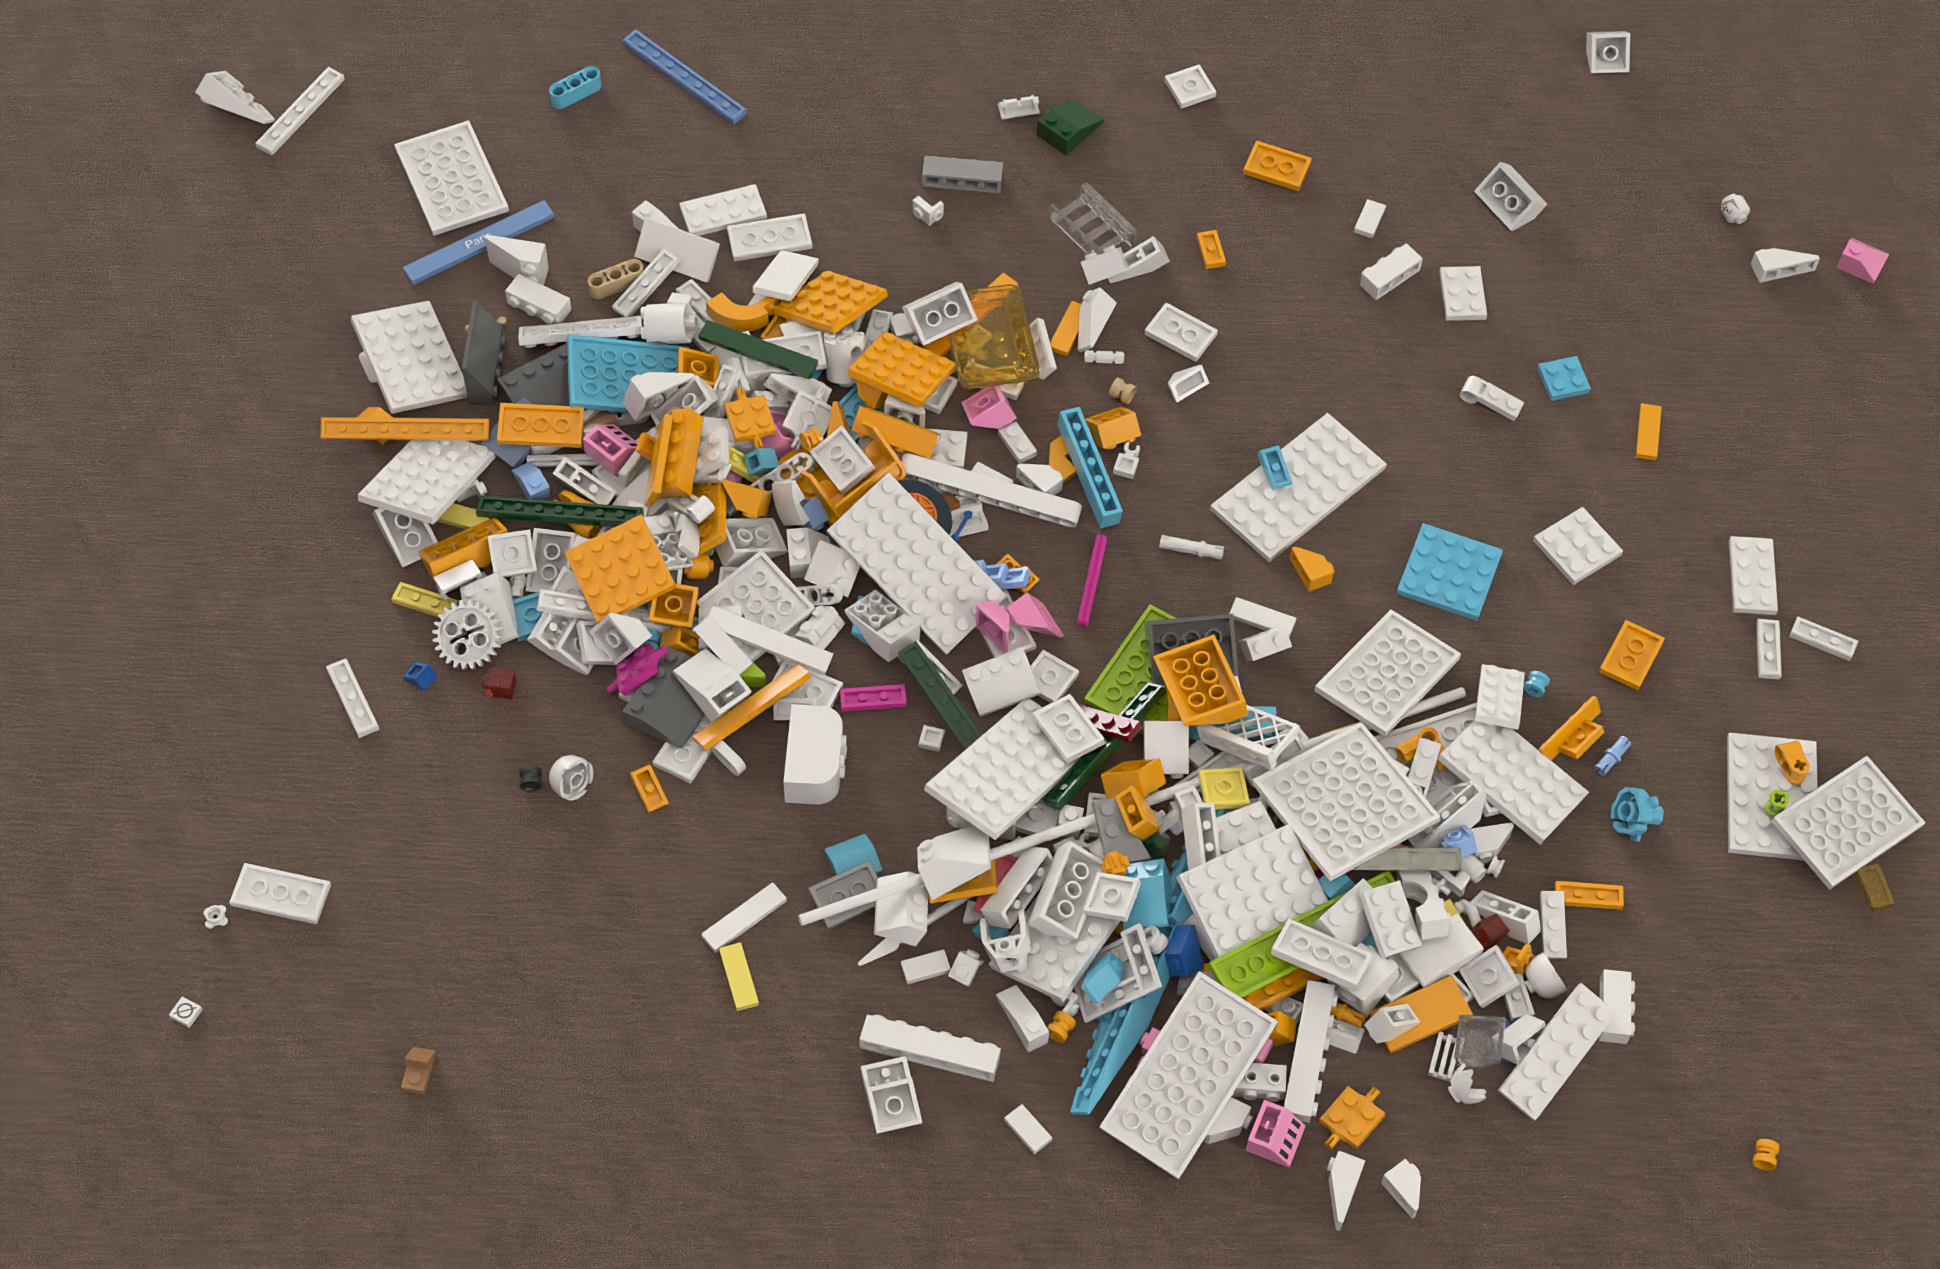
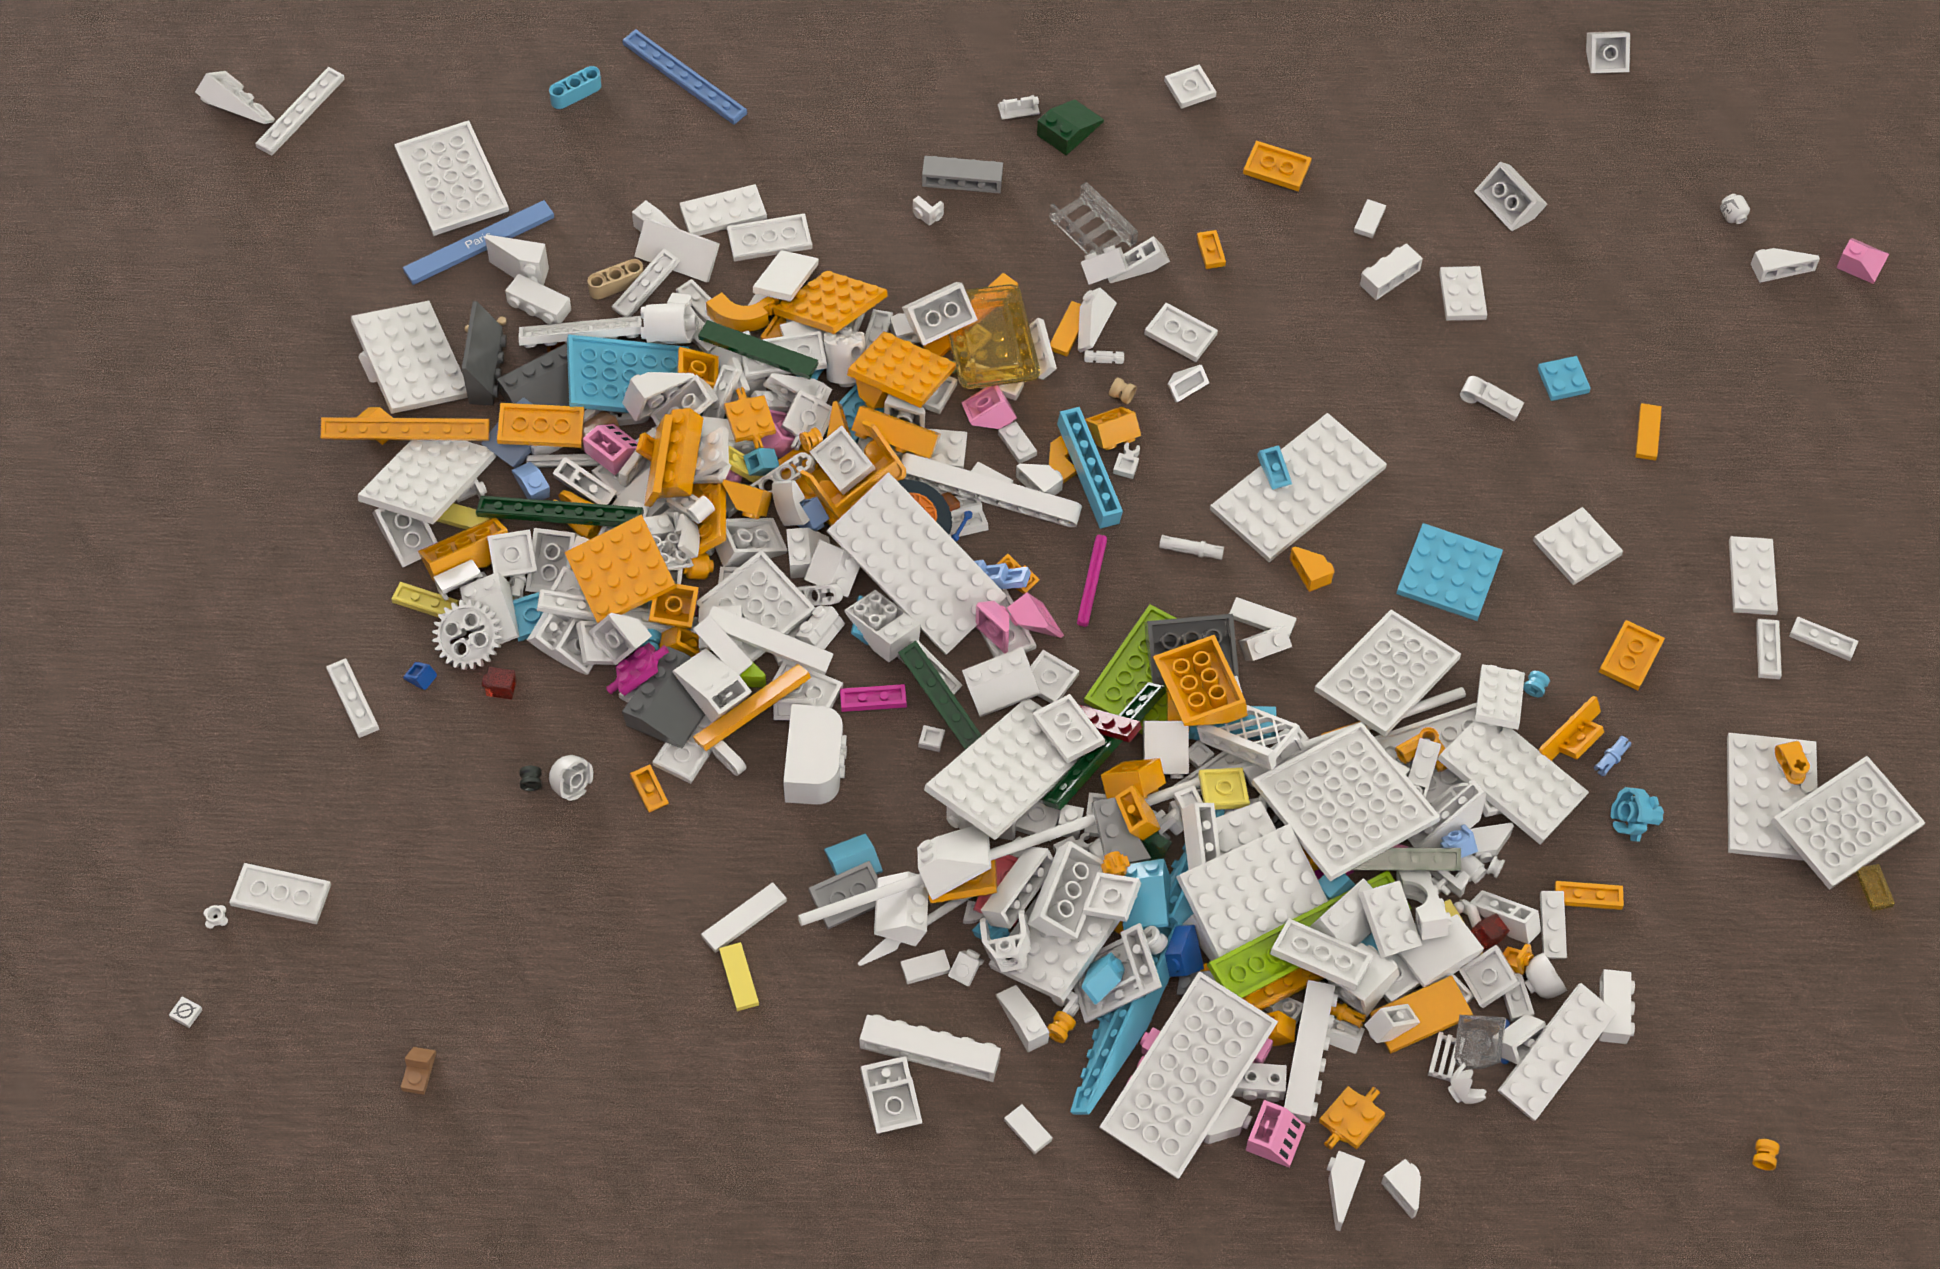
(1775, 801): lime bush -> none

